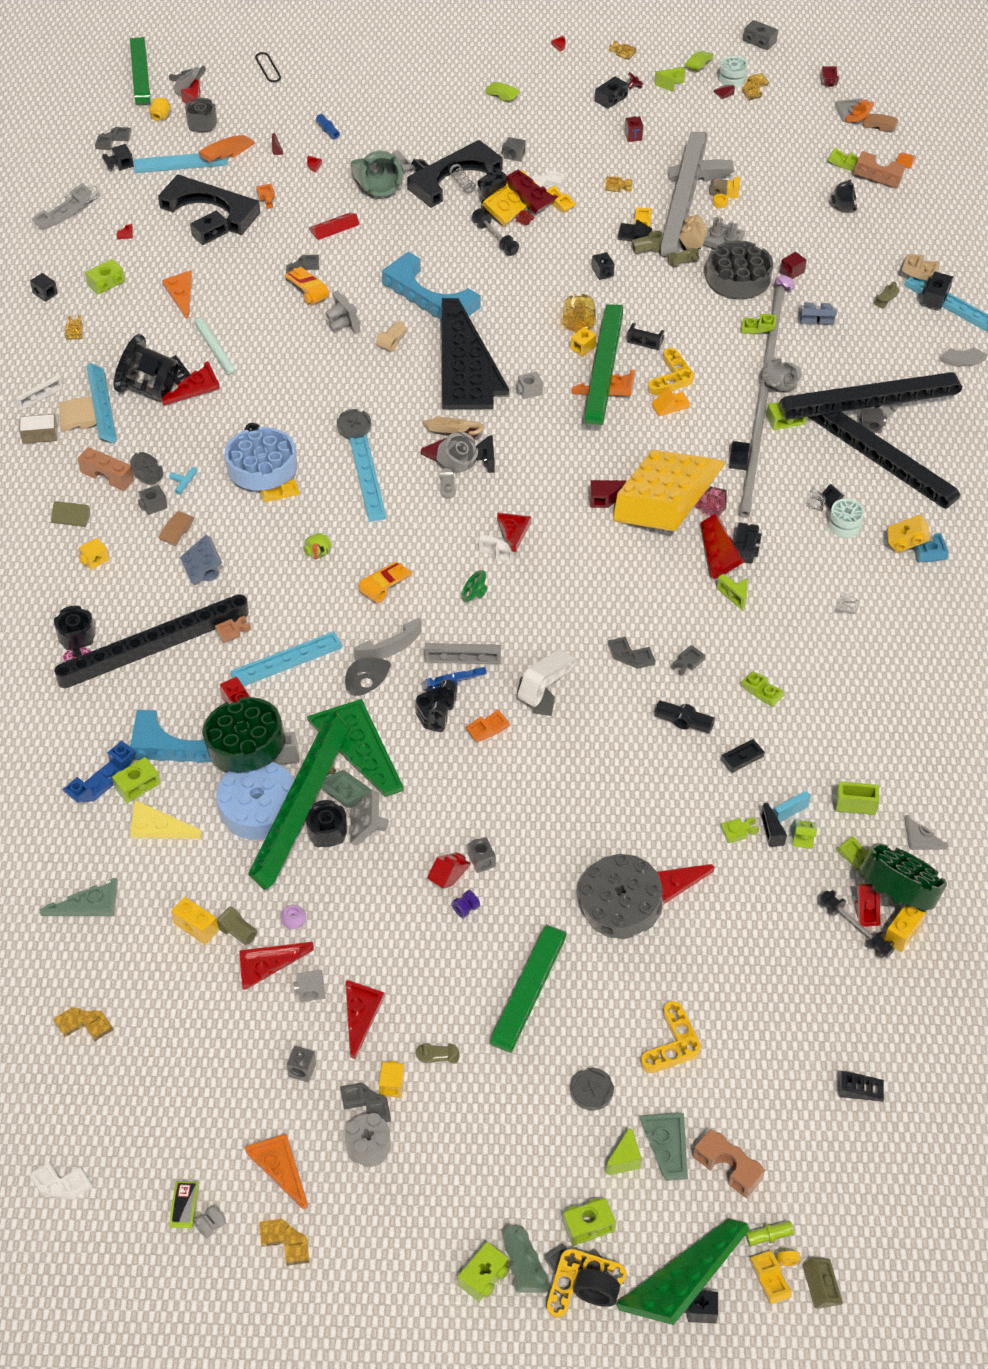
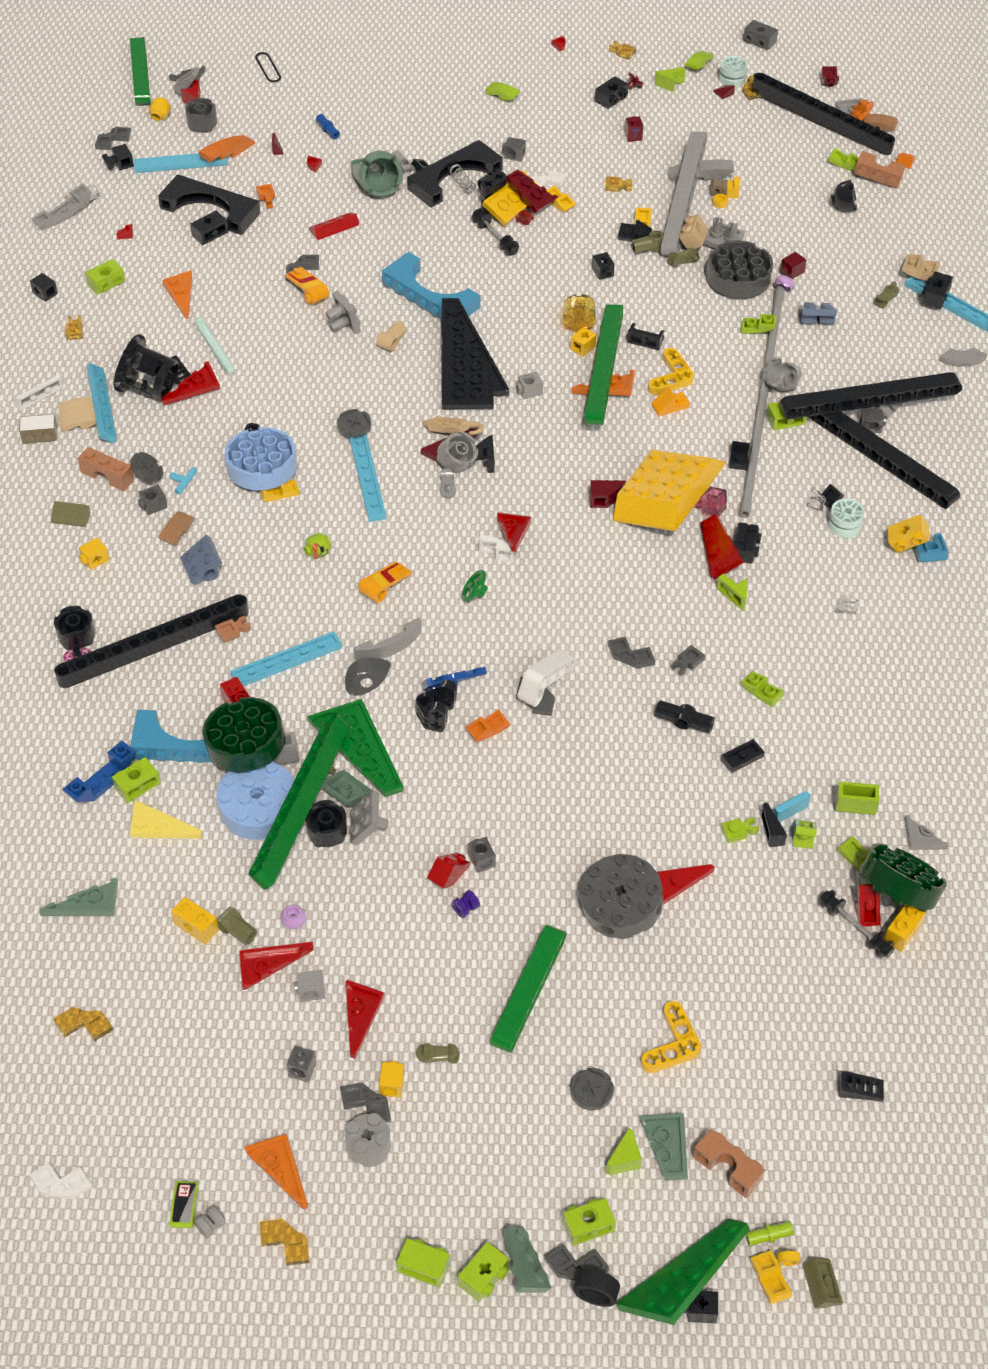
(423, 1262): none -> lime brick
(462, 653): light grey brick -> none
(571, 1272): yellow beam -> none
(823, 113): none -> black beam

